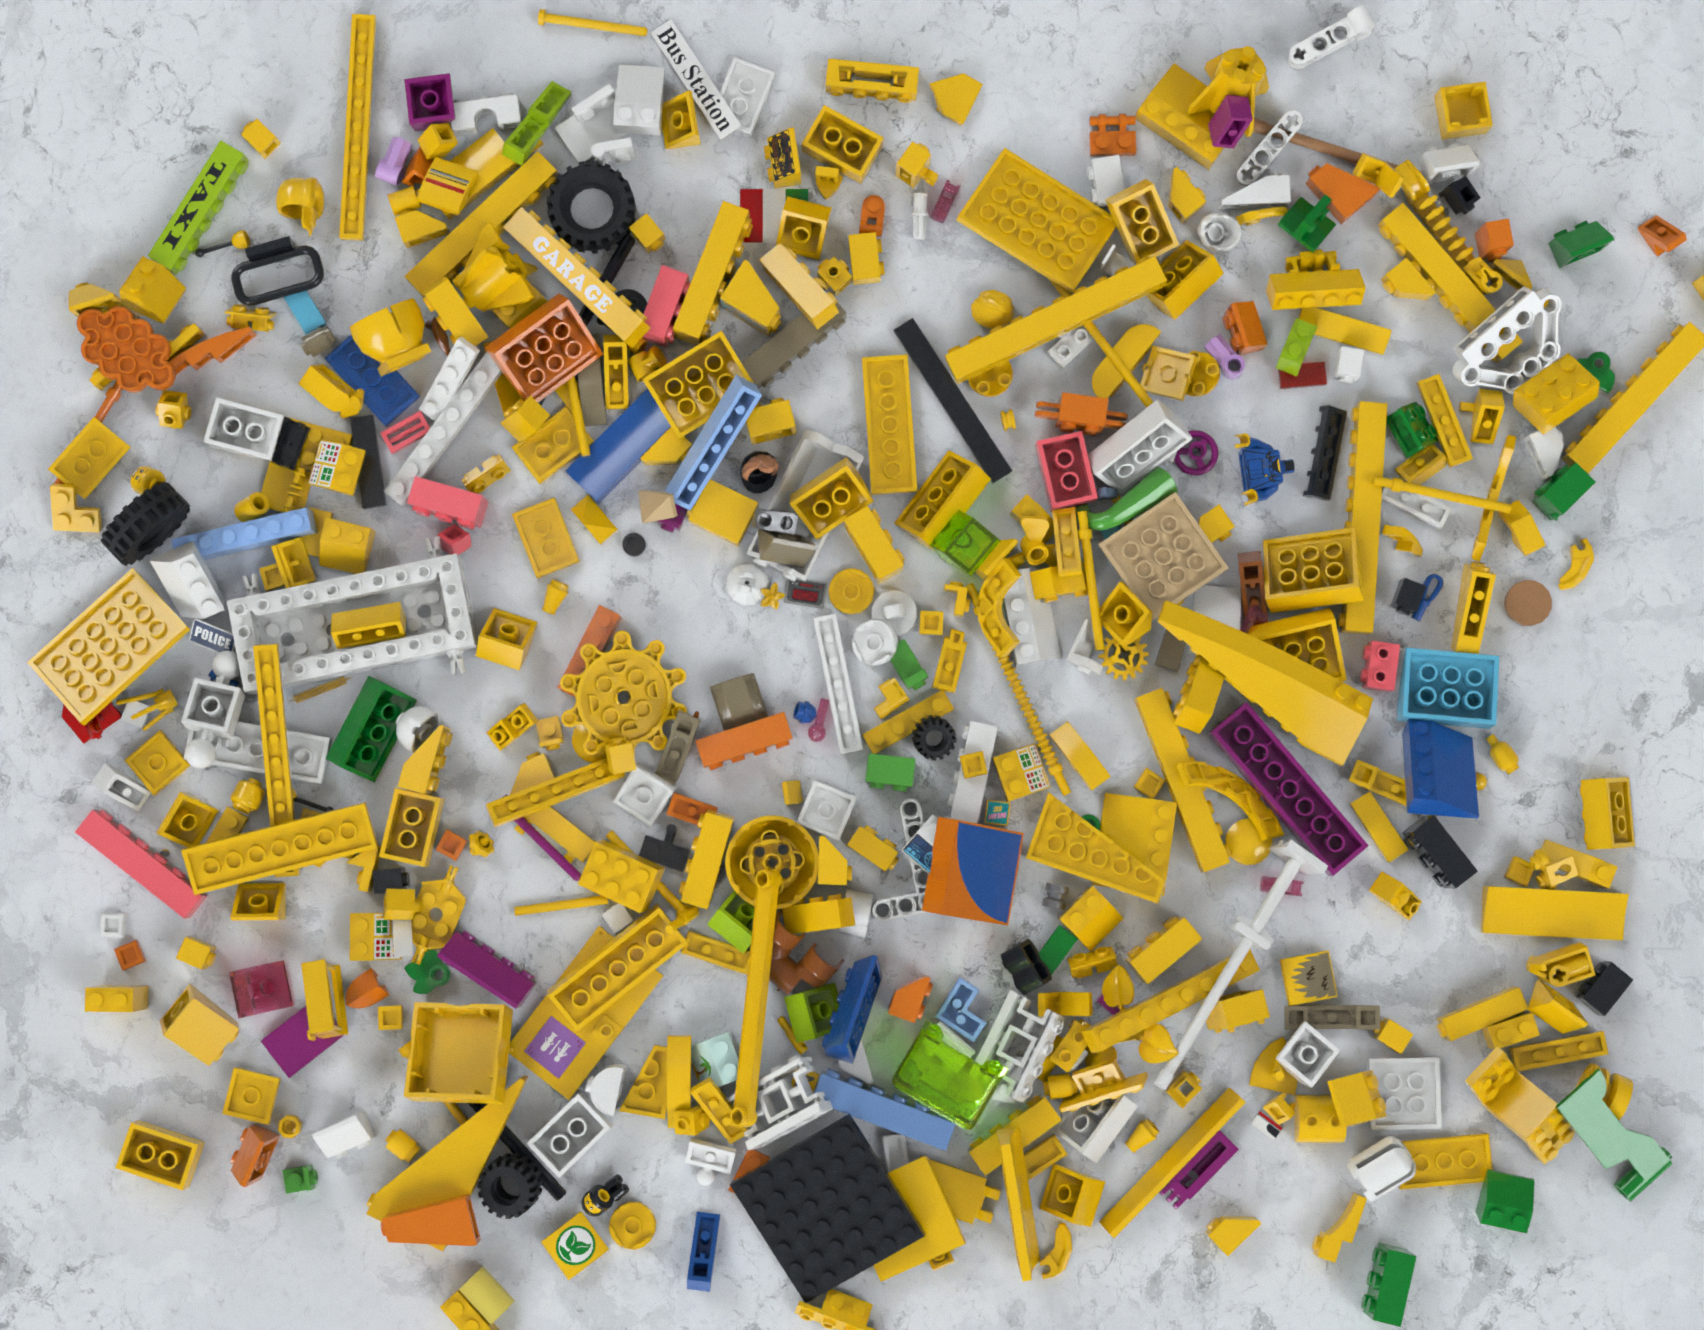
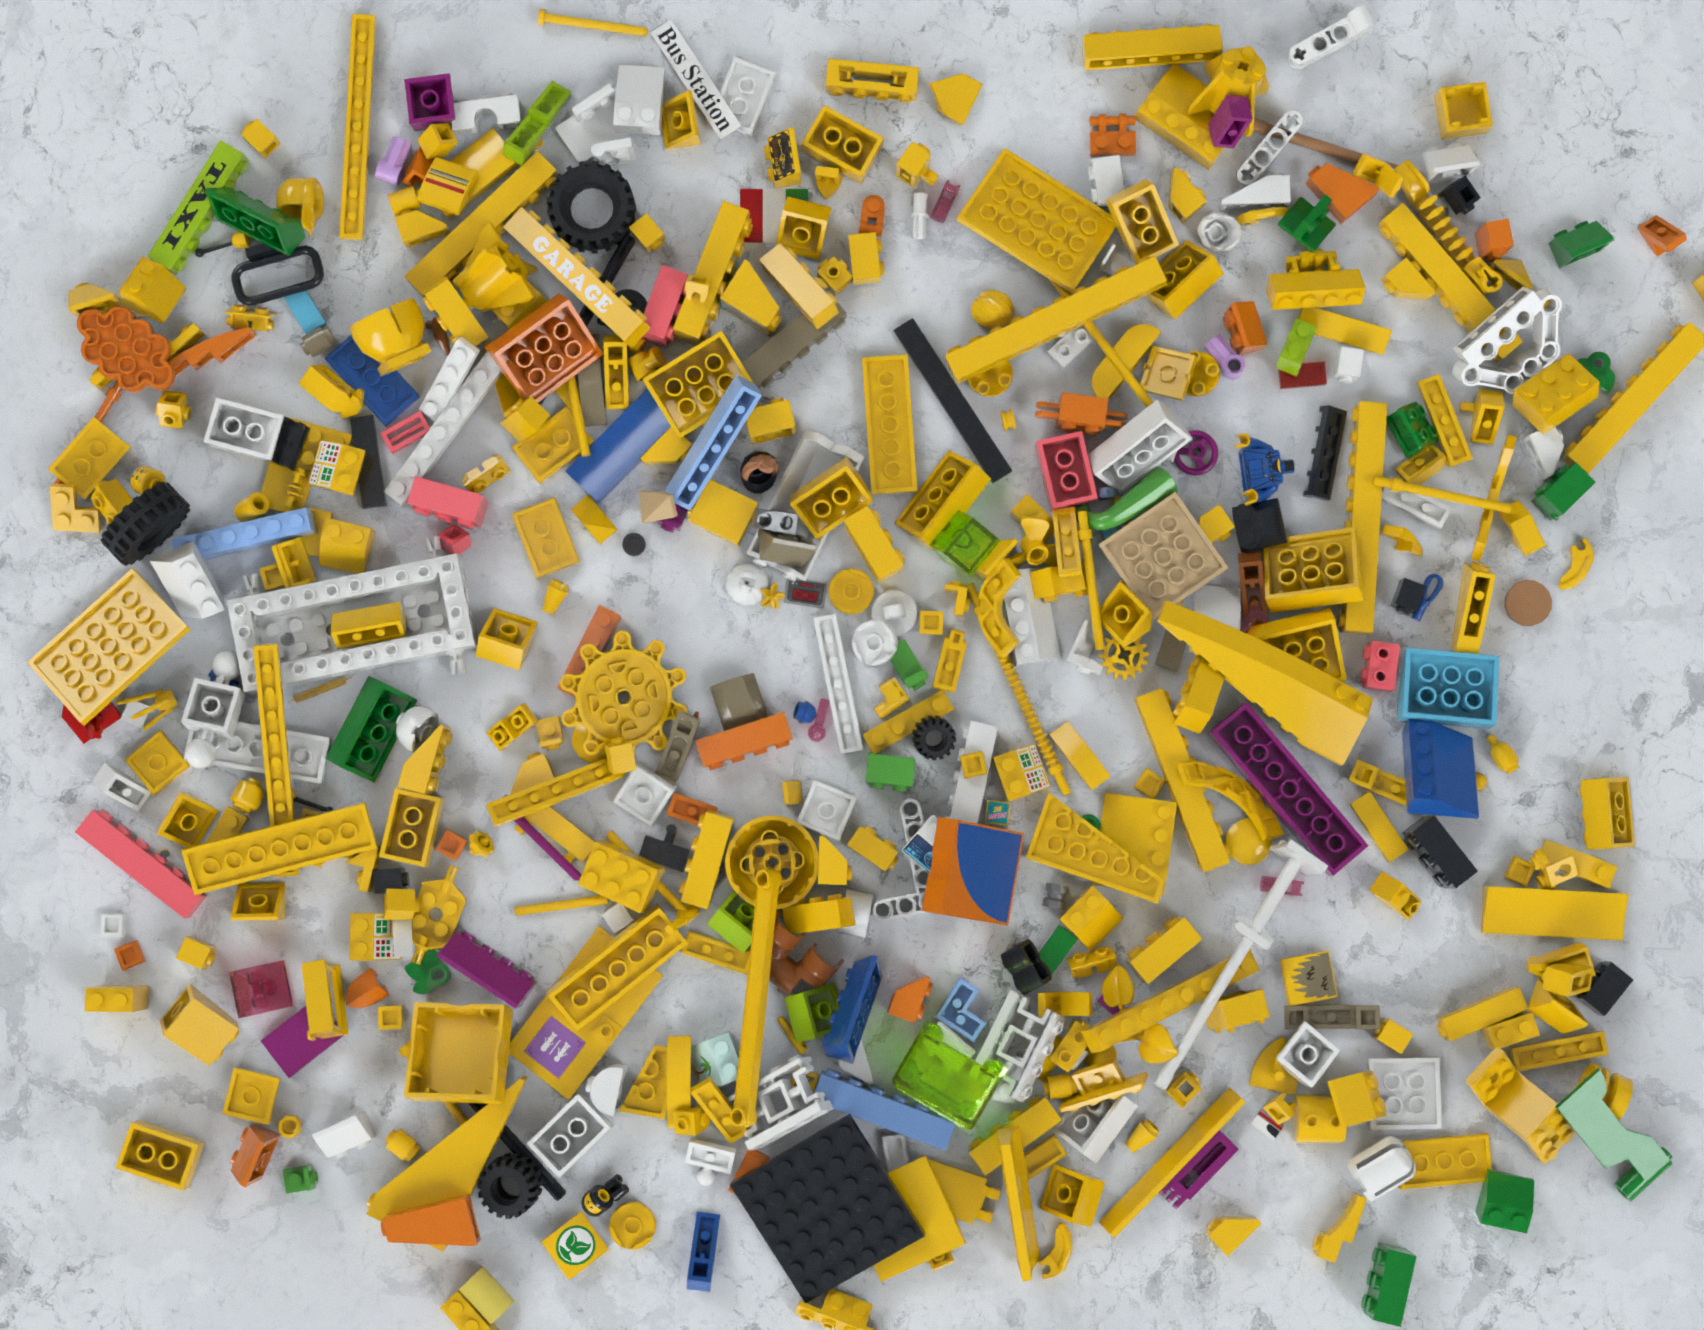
(110, 498): none -> yellow brick
(211, 637): dark blue slope -> none
(256, 219): none -> green slope
(697, 284): none -> yellow tile
(1151, 47): none -> yellow brick
(1259, 525): none -> black slope
(1567, 979): none -> yellow slope

